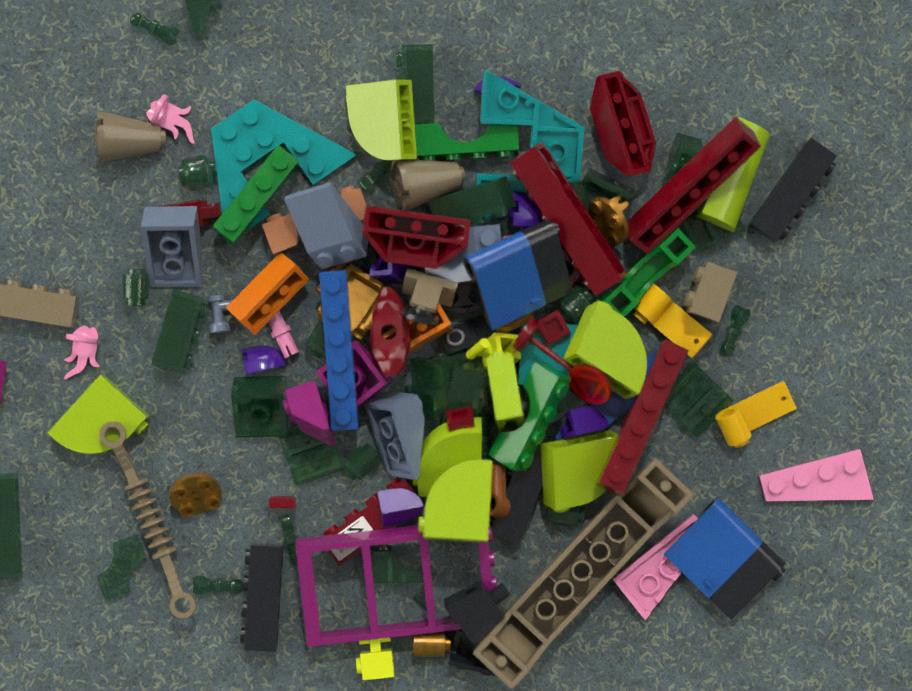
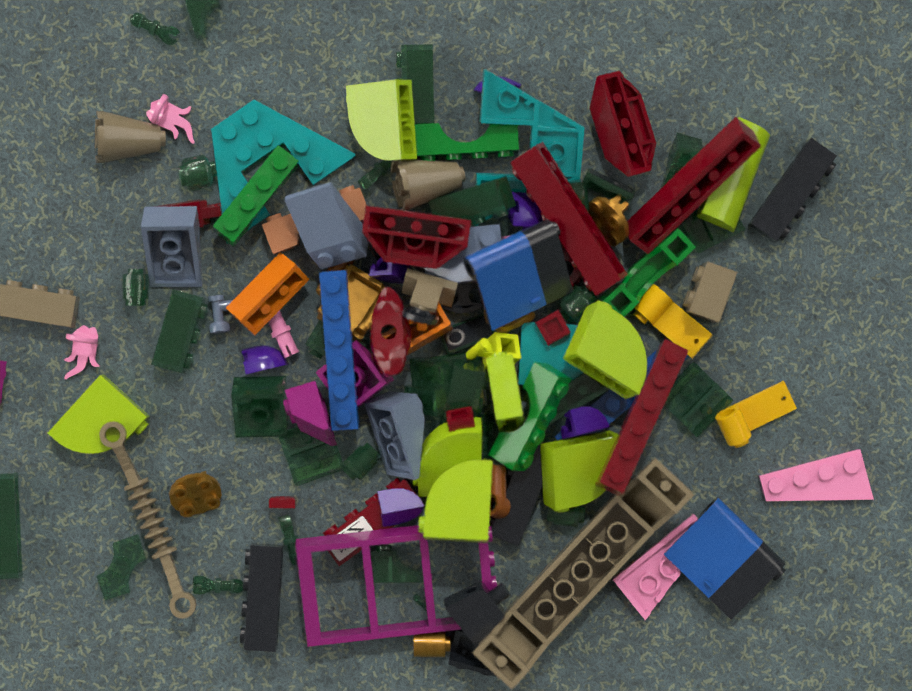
(375, 662): neon yellow brick -> none
(586, 380): dark red piece -> none
(737, 321): clear green piece -> none

